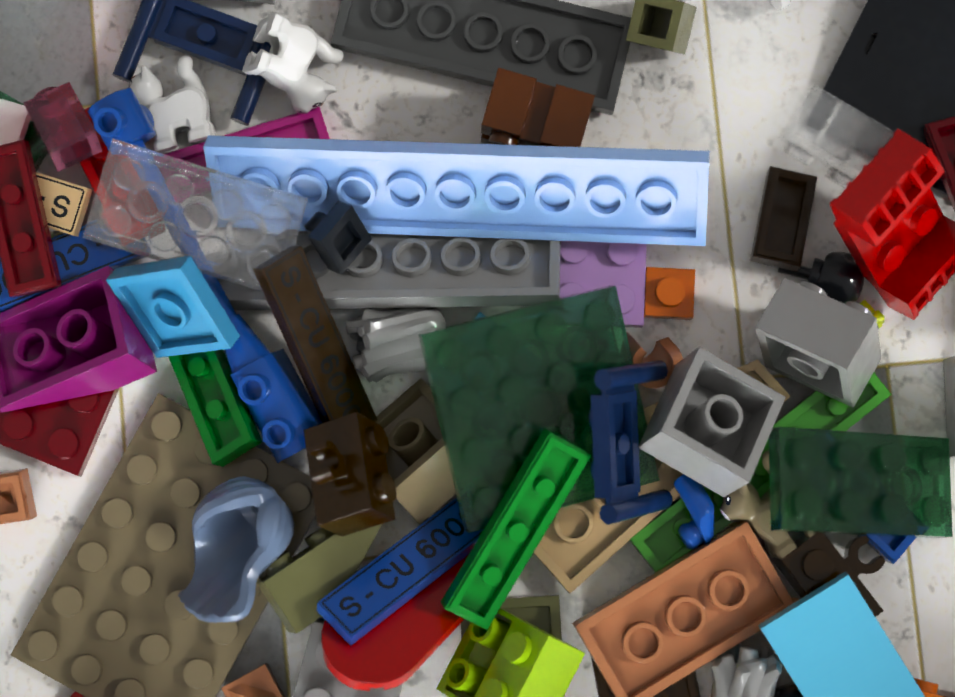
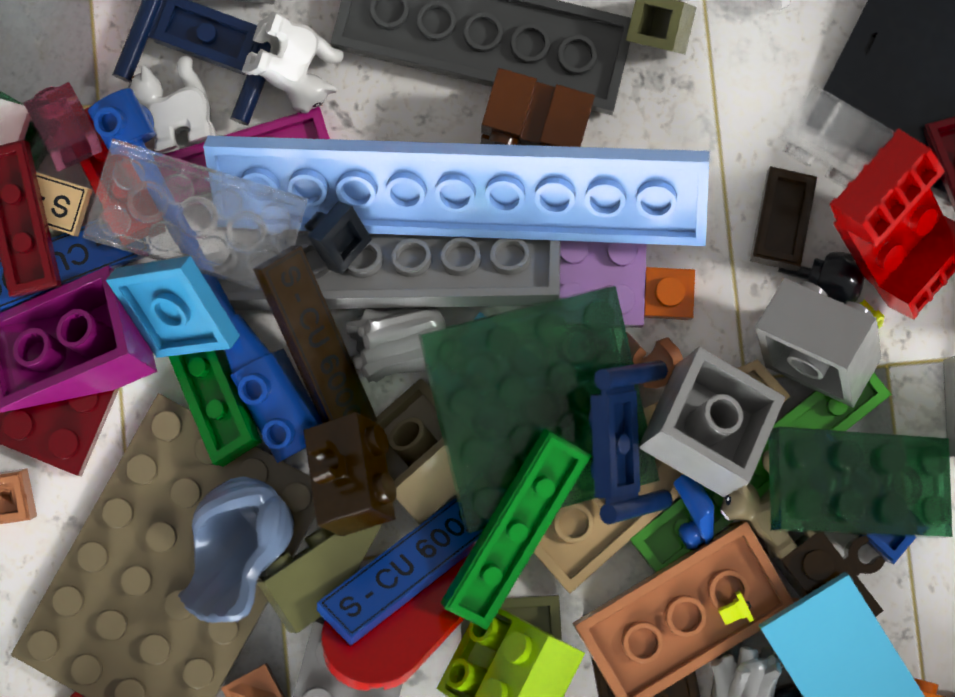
(736, 610): none -> neon yellow piece

